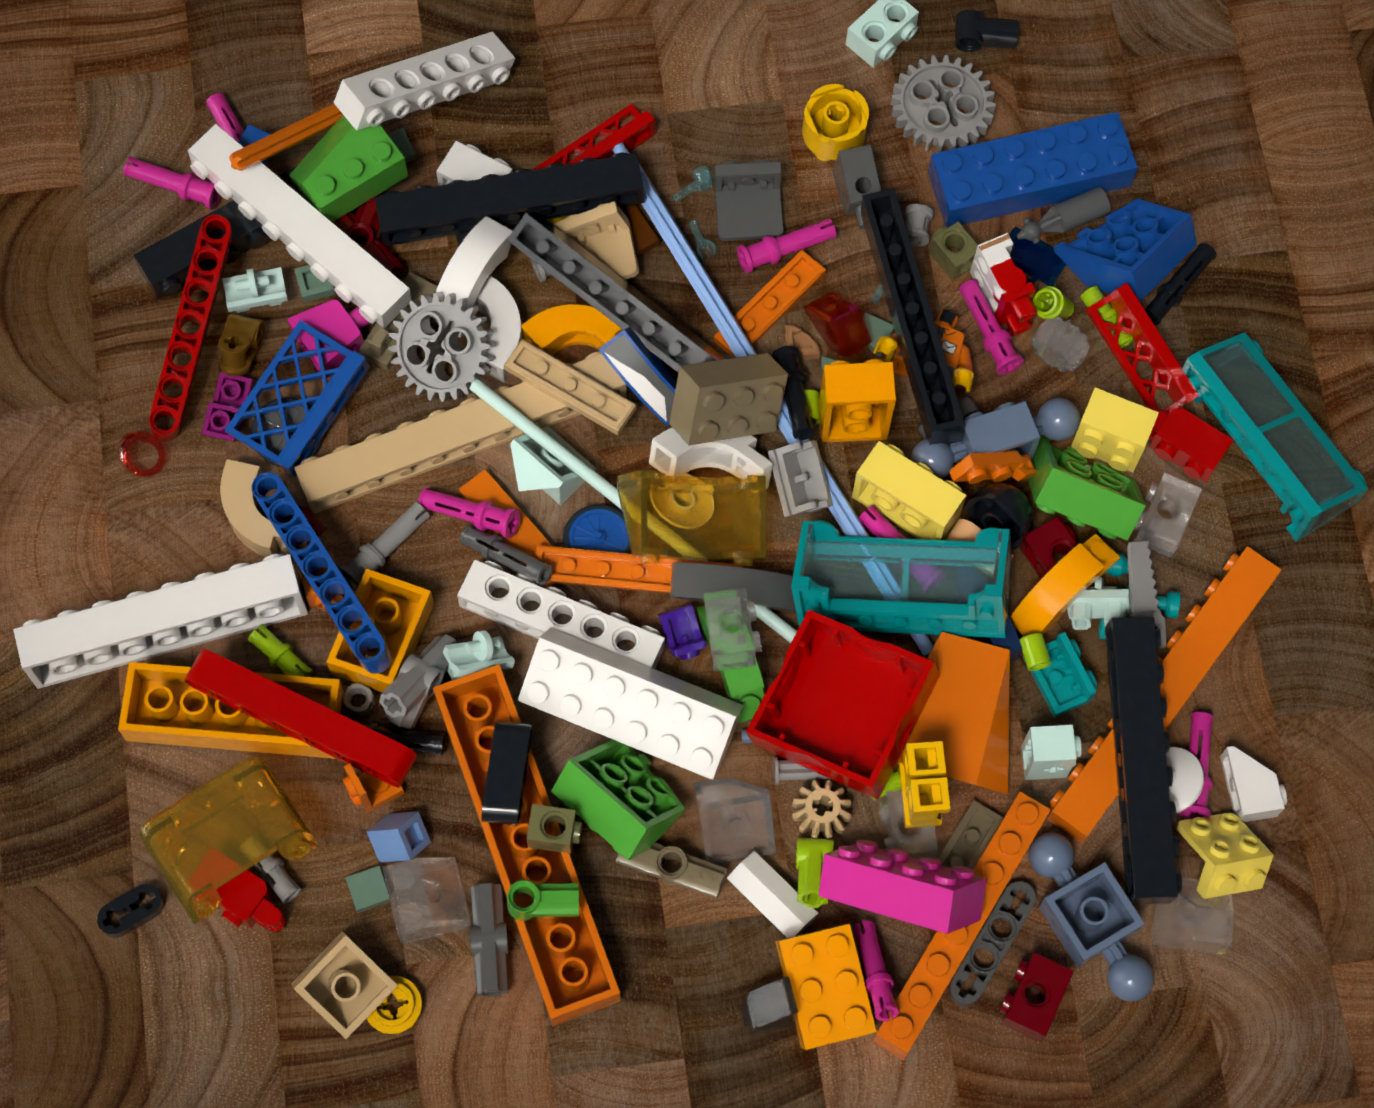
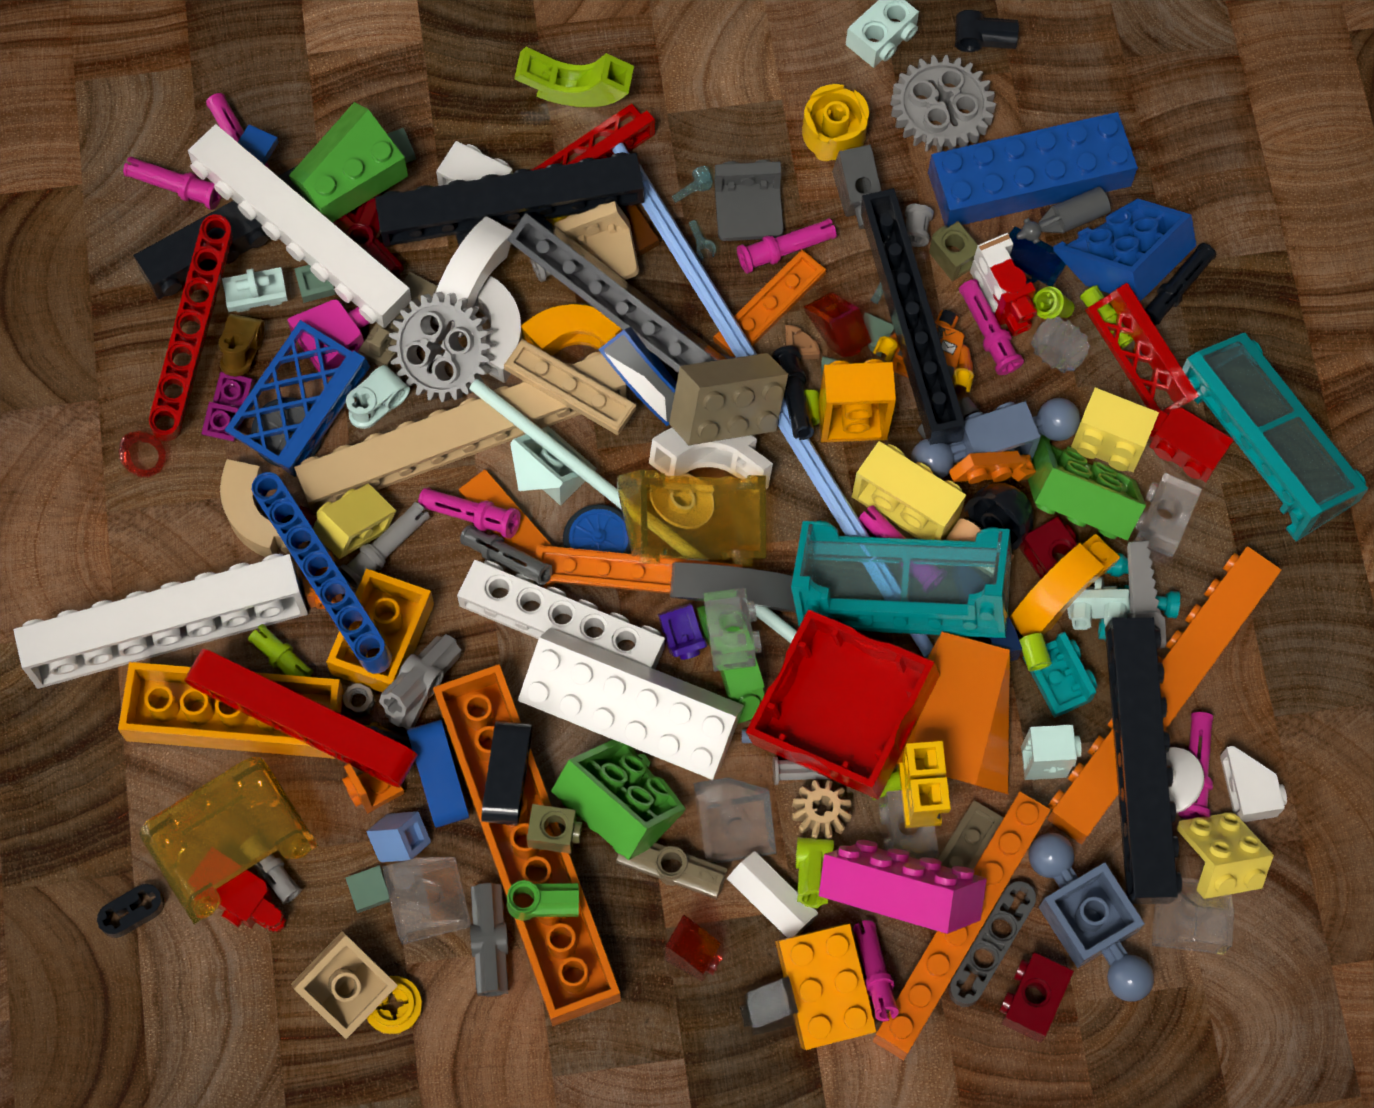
(285, 138): orange axle -> none
(353, 520): none -> light yellow brick
(376, 397): none -> light aqua piece
(423, 80): white brick -> none
(438, 773): none -> blue beam
(476, 655): light aqua hips -> none
(575, 85): none -> lime arch
(693, 949): none -> clear red slope
(800, 479): light grey hinge -> none

